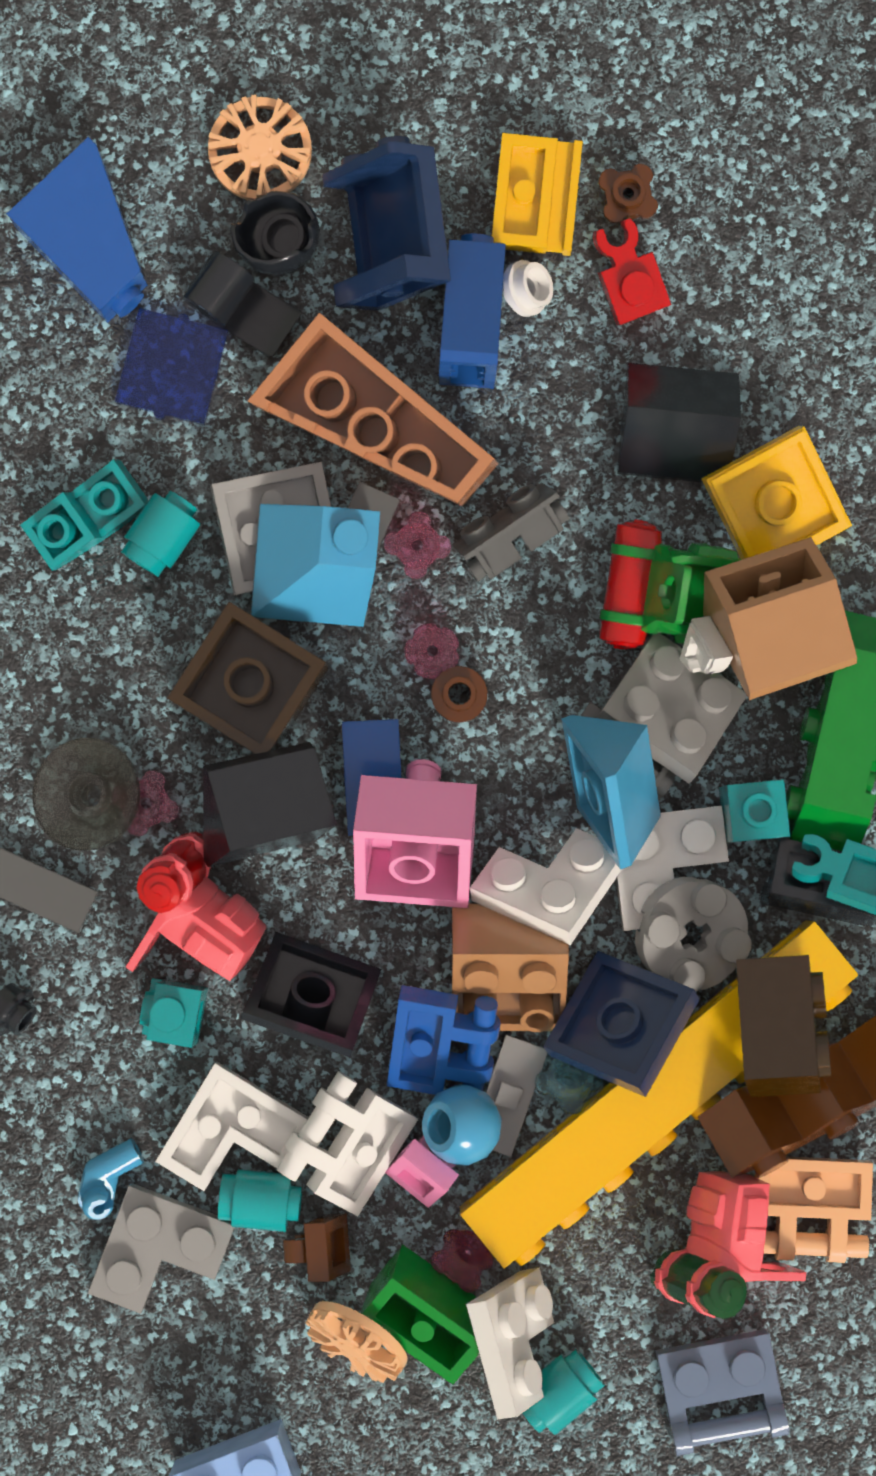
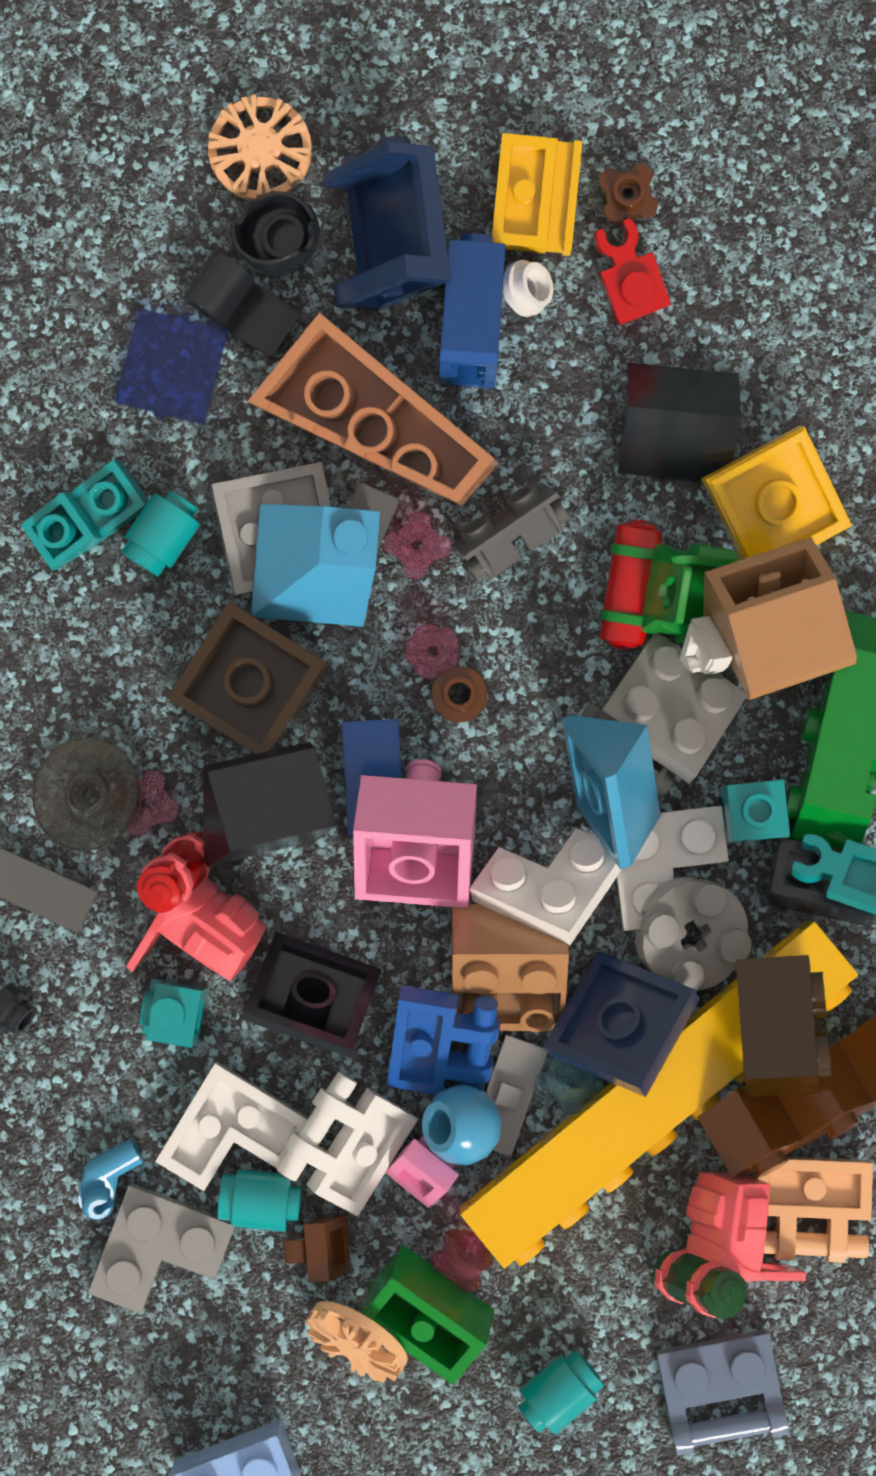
(82, 232): blue slope -> none
(502, 1327): white plate -> none

